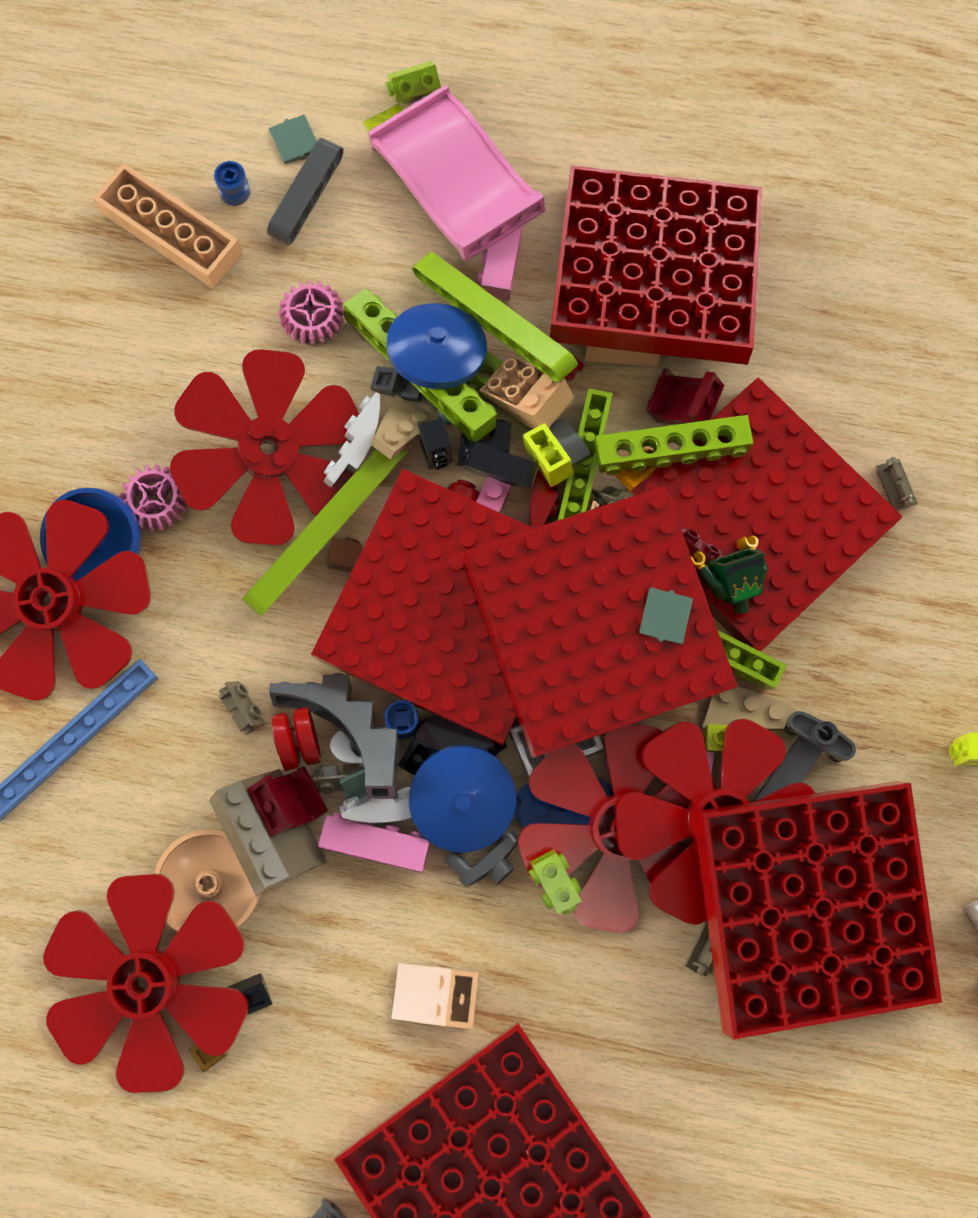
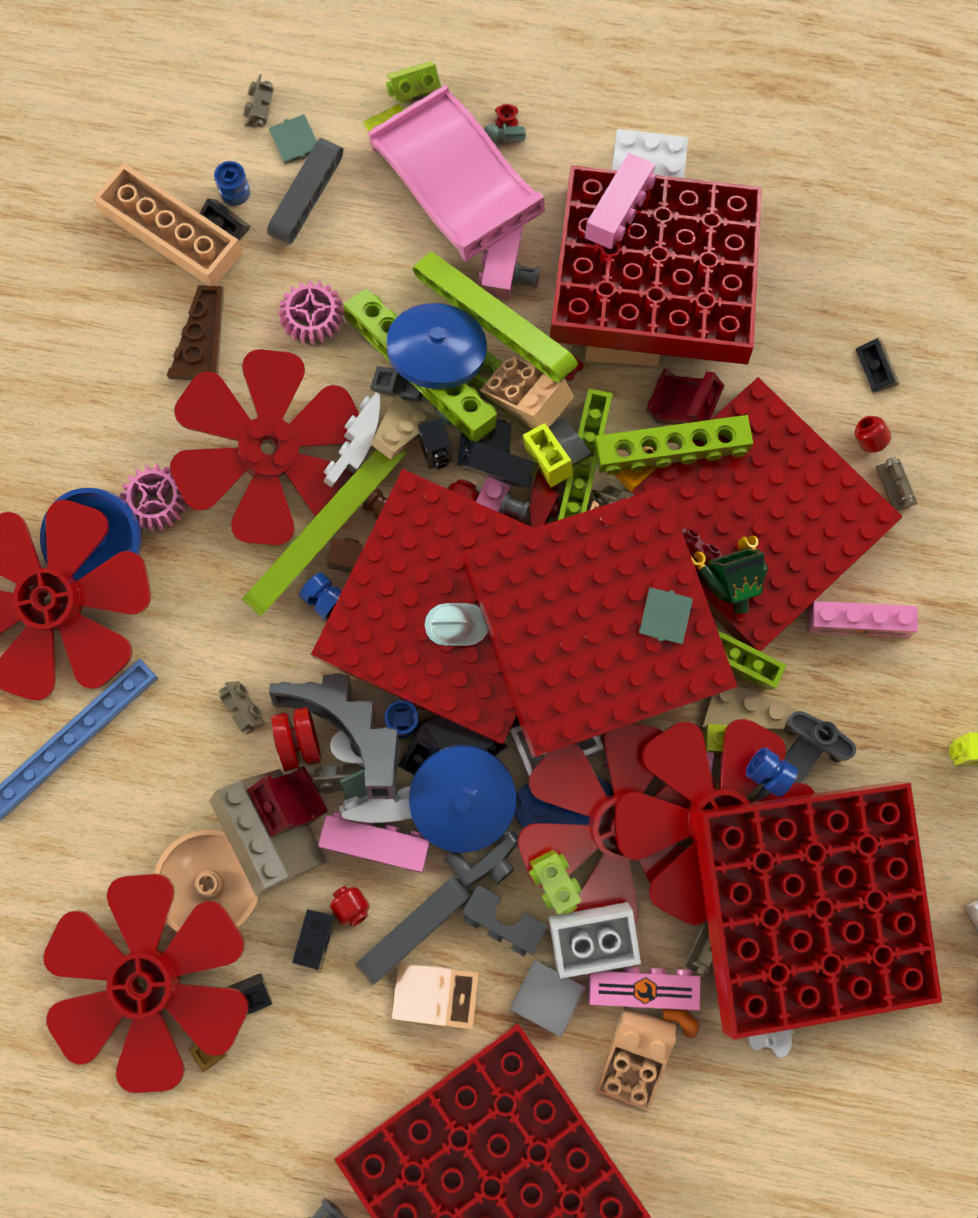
(201, 336): none -> reddish brown wing
(224, 218): none -> black slope
(260, 93): none -> dark tan hinge
(314, 939): none -> black brick
(319, 593): none -> blue wheel
(349, 906): none -> red head
(375, 502): none -> reddish brown wheel
(413, 930): none -> dark grey beam
(455, 624): none -> light aqua piece
(506, 110): none -> red plate
(513, 133): none -> sand green axle
(514, 508): none -> dark grey connector
(523, 935): none -> dark grey arch
(526, 275): none -> dark grey bush
(547, 998): none -> light grey slope
(594, 940): none -> white brick
(620, 201): none -> bright pink brick
(636, 1058): none -> light nougat slope
(645, 989): none -> bright pink brick
(665, 151): none -> white brick
(685, 1020): none -> orange arm
(775, 774): none -> blue wheel
(779, 1042): none -> white piece
(862, 619): none -> bright pink brick
(872, 434): none -> red head
(877, 365): none -> black slope

